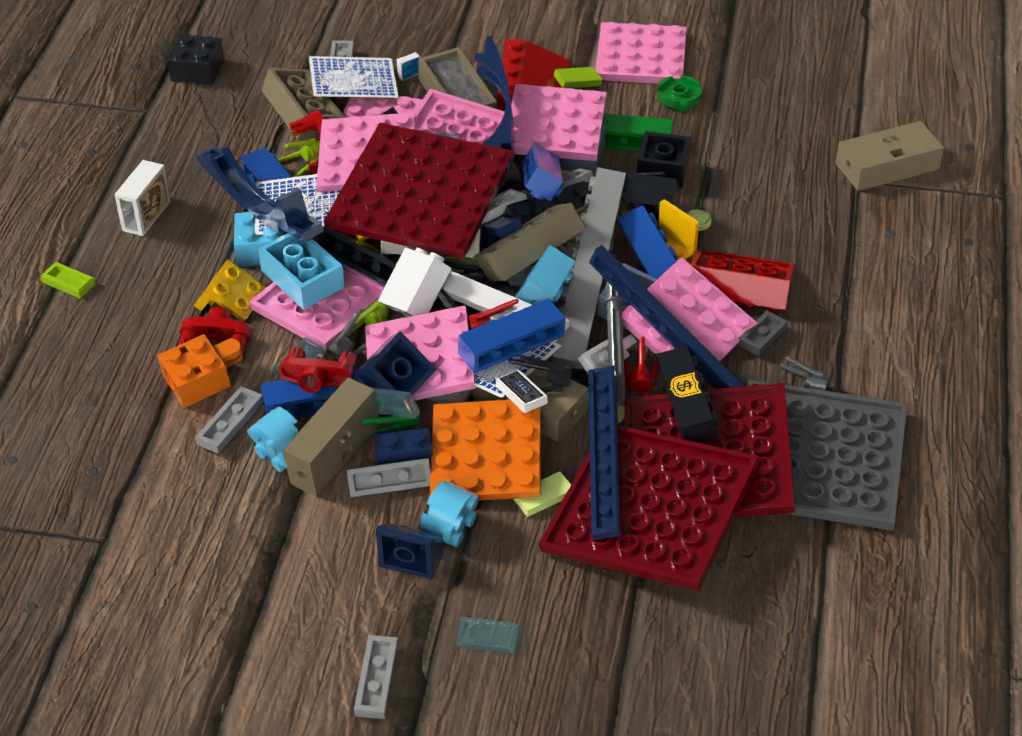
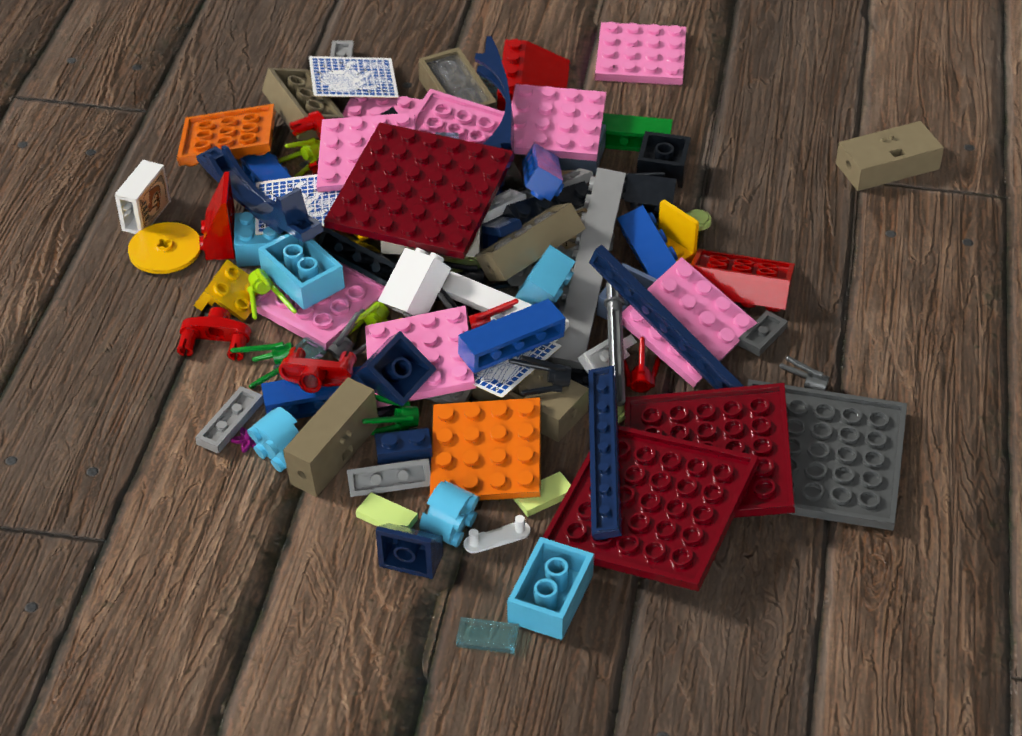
(68, 280): lime tile -> none
(164, 248): none -> yellow piece
(195, 59): black brick -> none
(198, 368): orange brick -> none
(219, 223): none -> red slope
(242, 130): none -> orange plate
(245, 440): none -> magenta plant
(261, 284): none -> lime plant
(278, 353): none -> green plant
(376, 677): light grey plate -> none
(382, 511): none -> yellowish green tile
(396, 403): clear light blue tile -> none
(408, 66): tile -> none
(479, 542): none -> white piece
(521, 391): tile -> none
(550, 588): none -> medium azure brick
(578, 77): lime tile -> none
(679, 93): green plate -> none
(686, 395): black brick -> none

